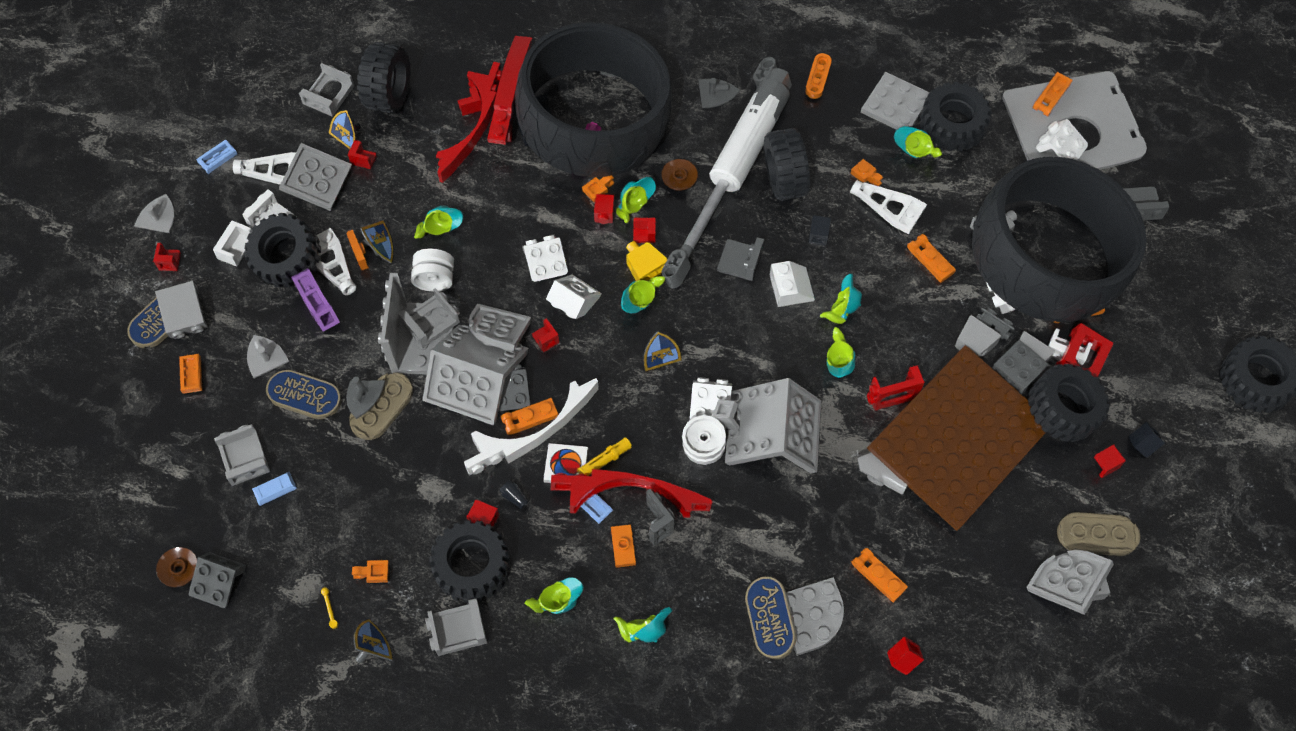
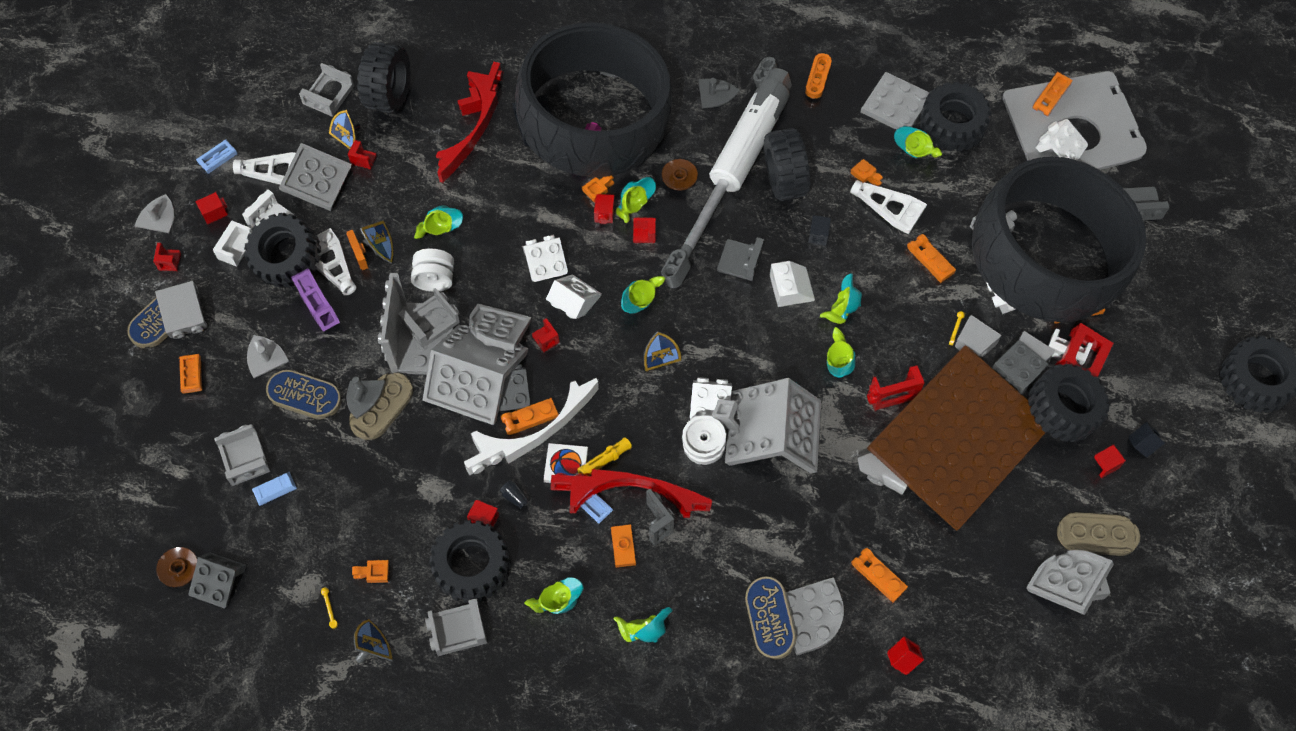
(212, 207): none -> red brick
(502, 119): red slope -> none
(644, 261): yellow torso -> none
(960, 315): none -> yellow hinge
(1001, 326): dark grey hinge -> none

